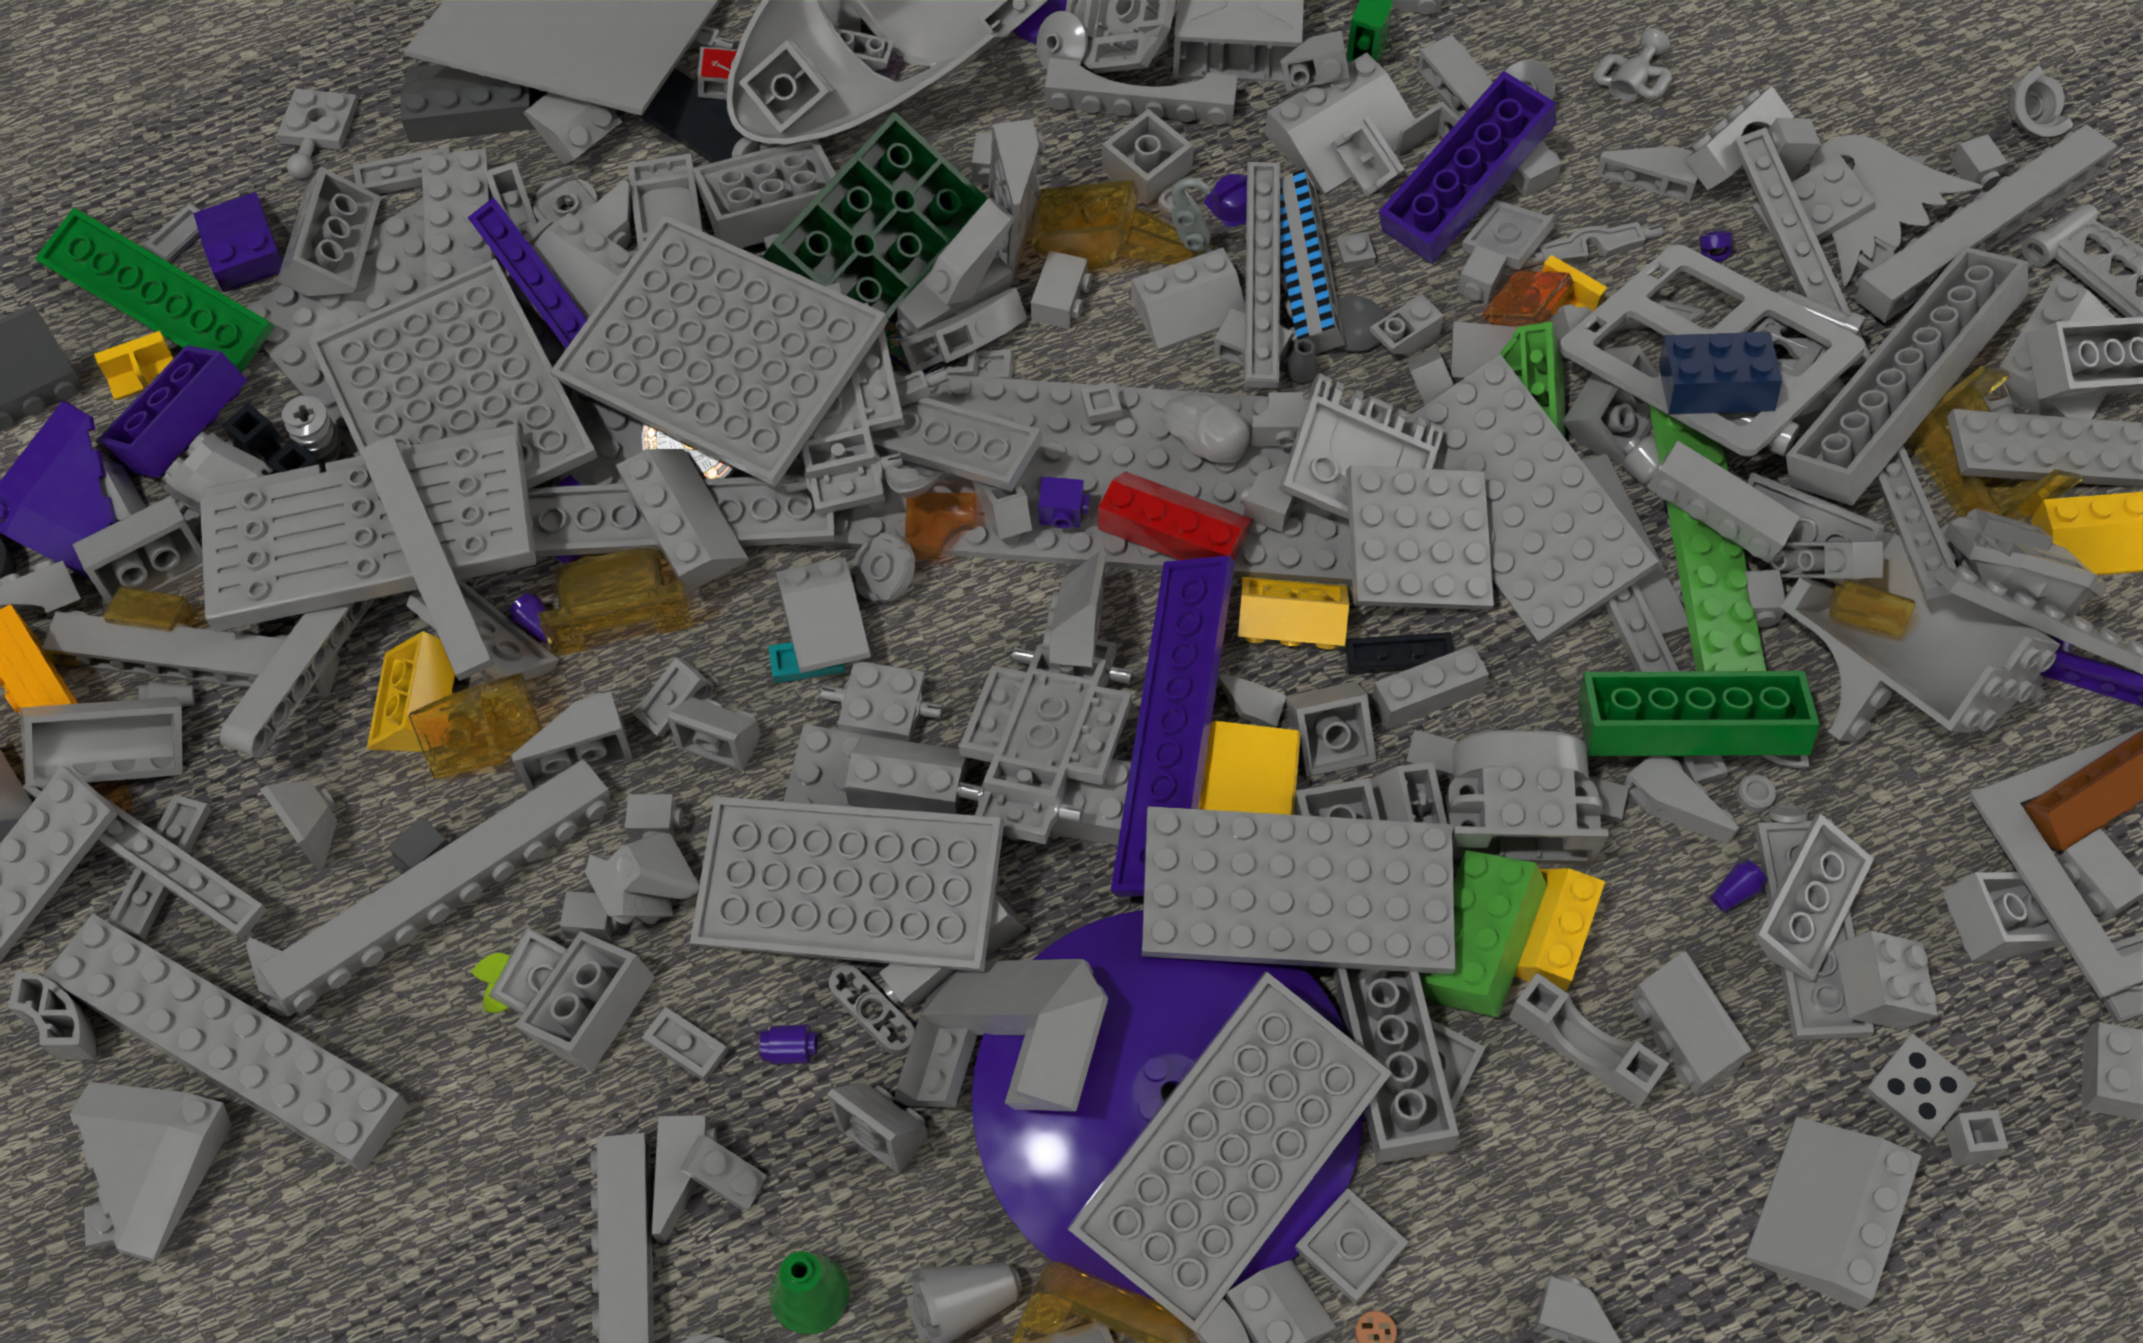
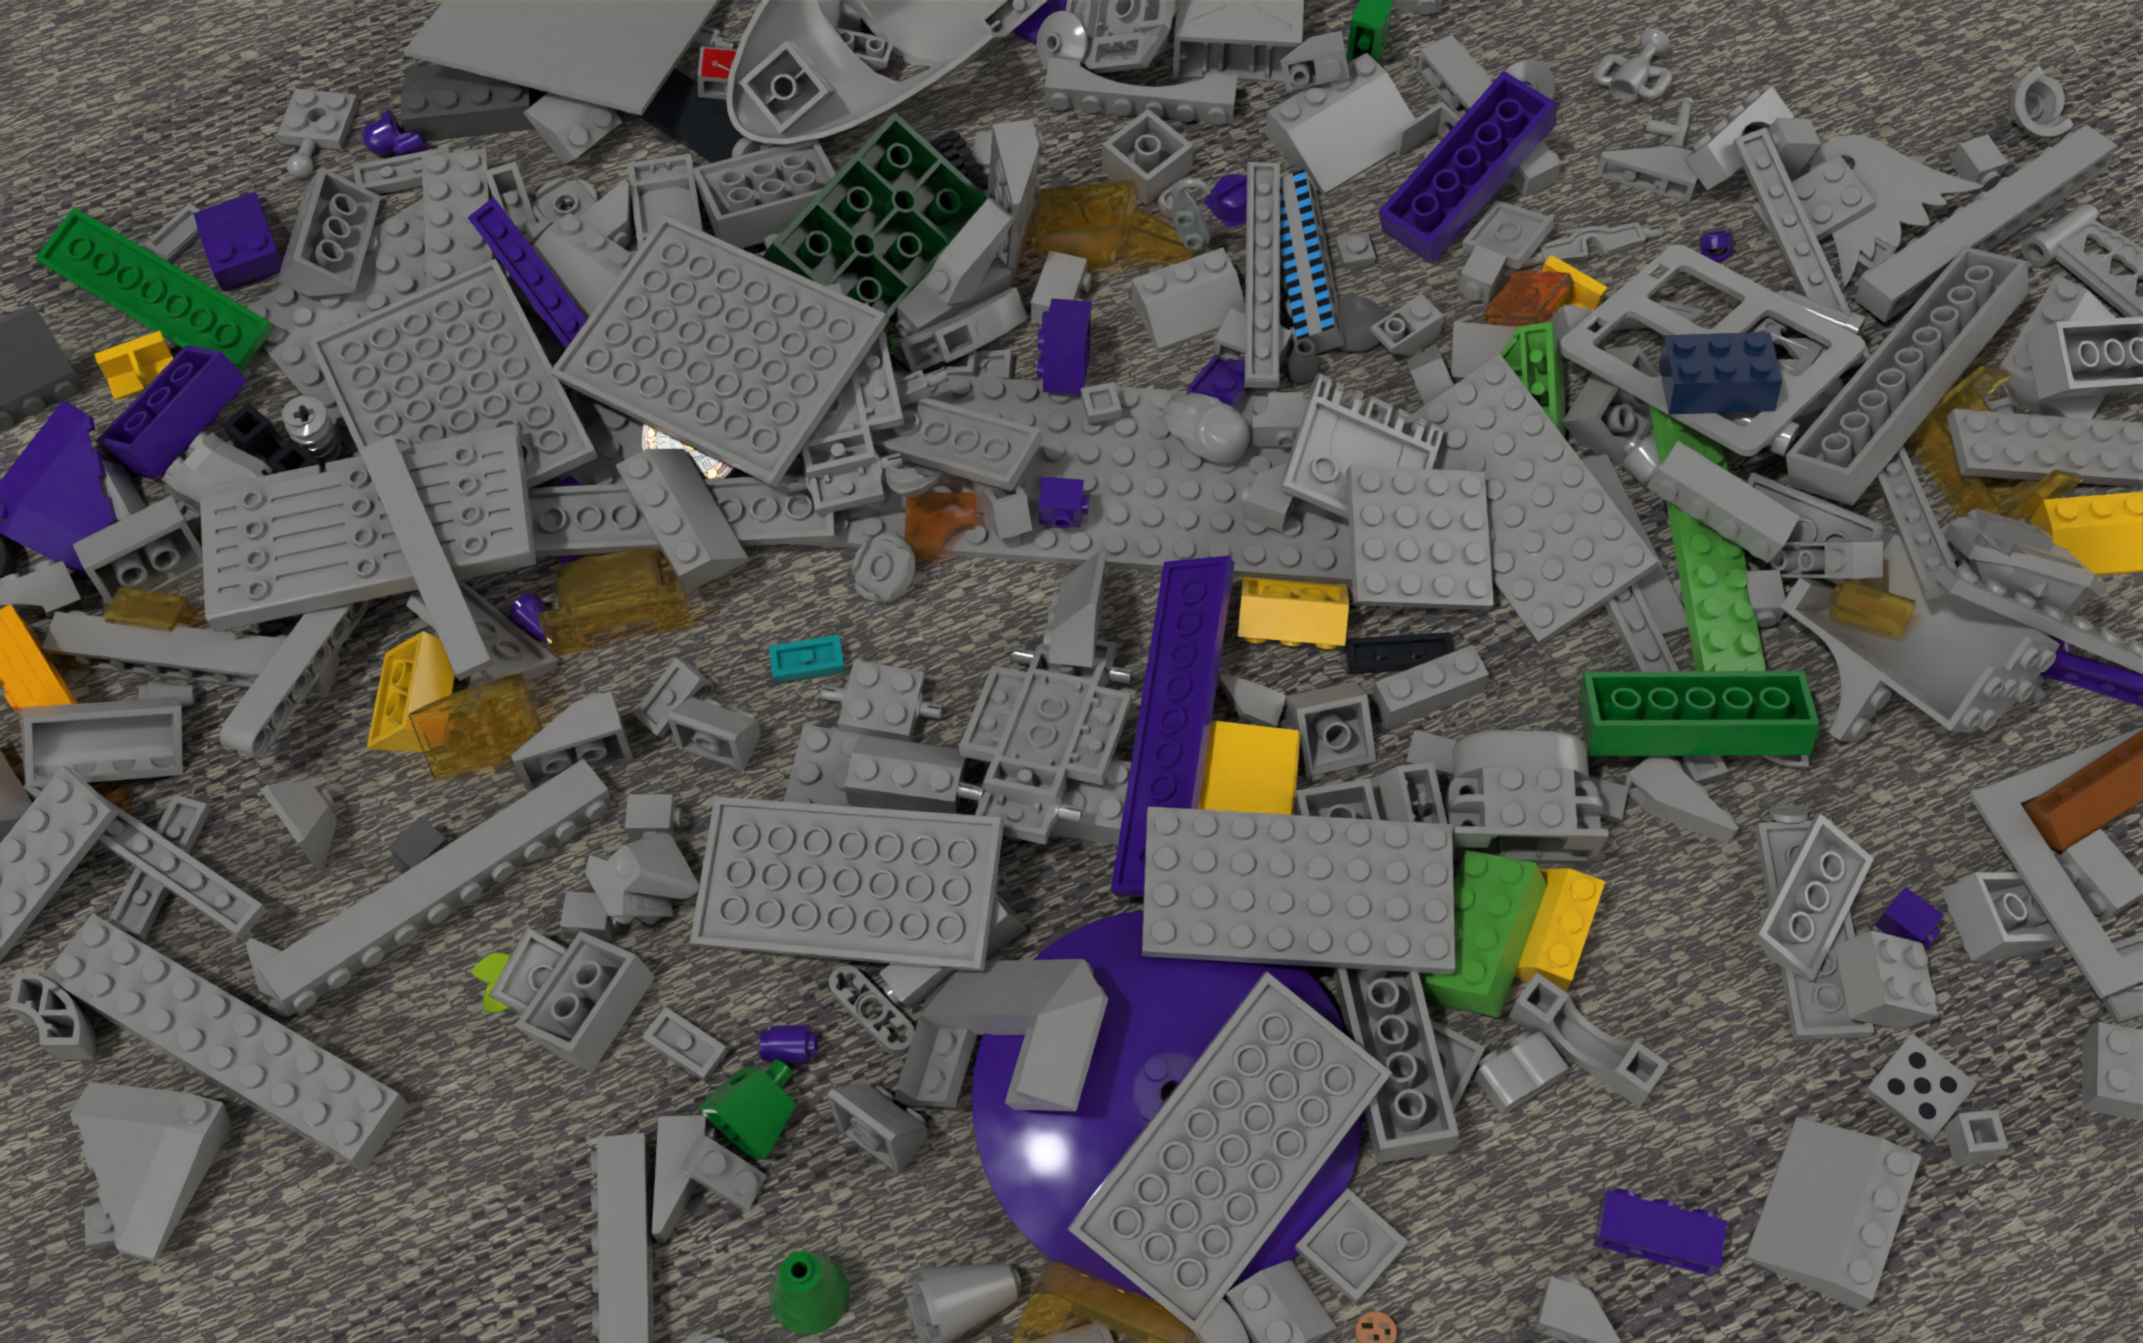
(387, 137): none -> dark purple piece
(751, 1108): none -> green torso
(822, 615): light grey slope -> none
(956, 152): none -> black tyre
(1065, 346): none -> dark purple brick
(1170, 520): red slope -> none
(1221, 381): none -> dark purple plate
(1367, 156): light grey hinge -> none
(1520, 1072): none -> light grey brick
(1660, 1232): none -> dark purple brick
(1678, 131): none -> light grey piece
(1690, 1024): light grey slope -> none
(1739, 885): dark purple cone -> none
(1756, 793): light grey tile -> none
(1910, 919): none -> dark purple brick

